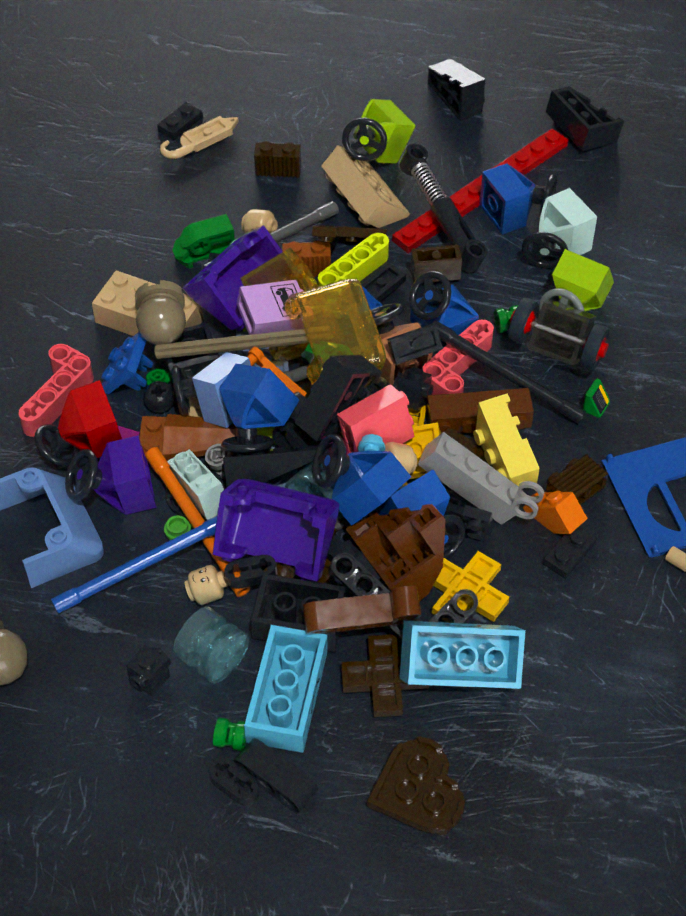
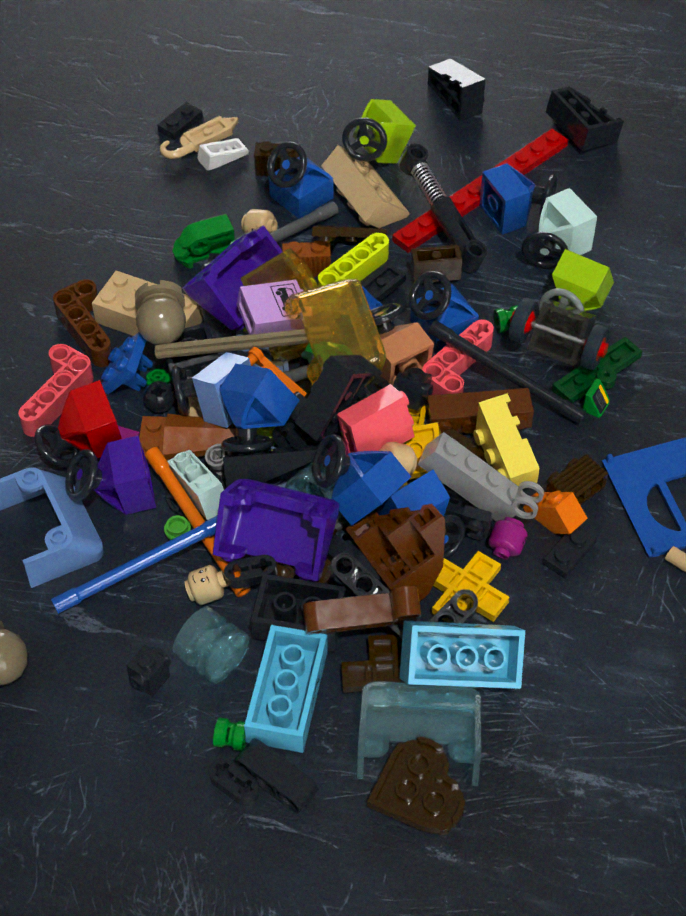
(73, 309): none -> reddish brown beam
(220, 153): none -> white slope
(299, 182): none -> blue piece
(371, 443): medium azure plate -> none
(414, 343): black plate -> none
(431, 711): none -> clear light blue windscreen
(508, 538): none -> magenta head
(578, 382): none -> dark green hinge

